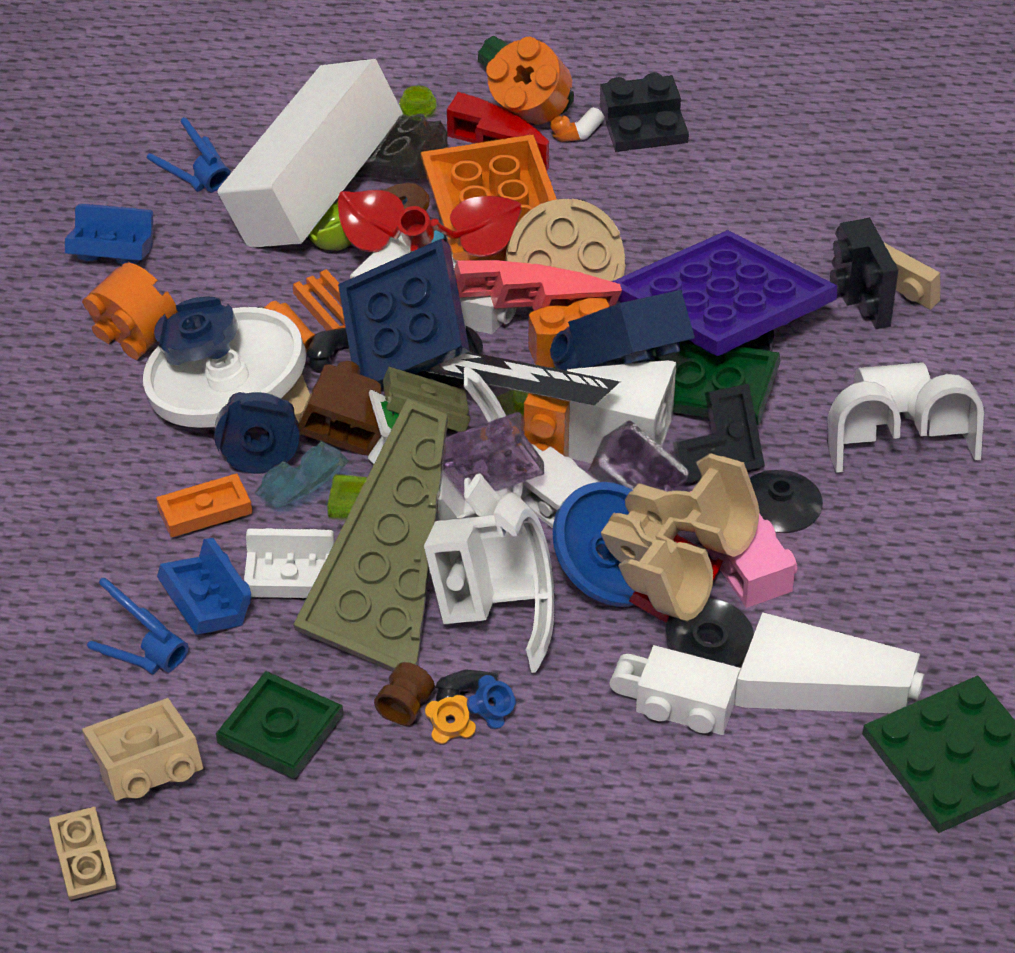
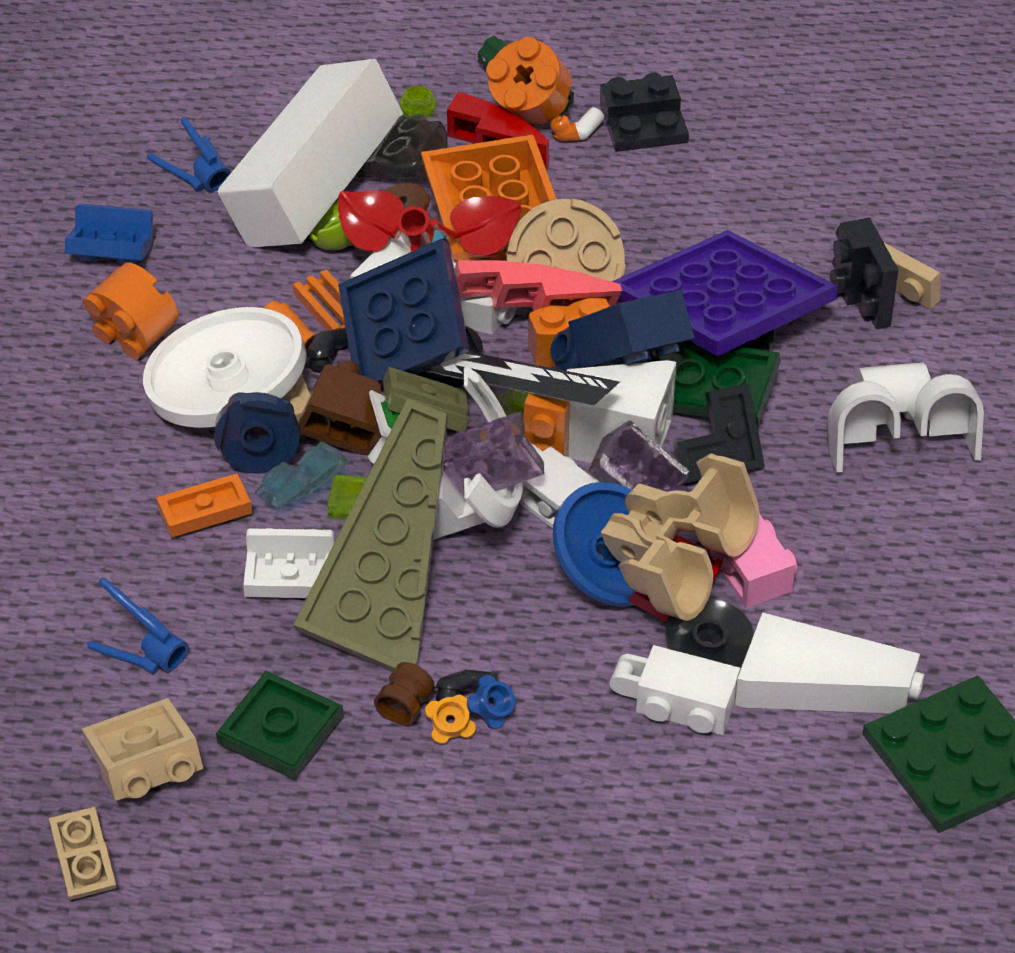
(184, 343): dark blue plate -> none
(207, 589): blue bracket -> none
(494, 562): white piece -> none
(787, 499): black dish -> none

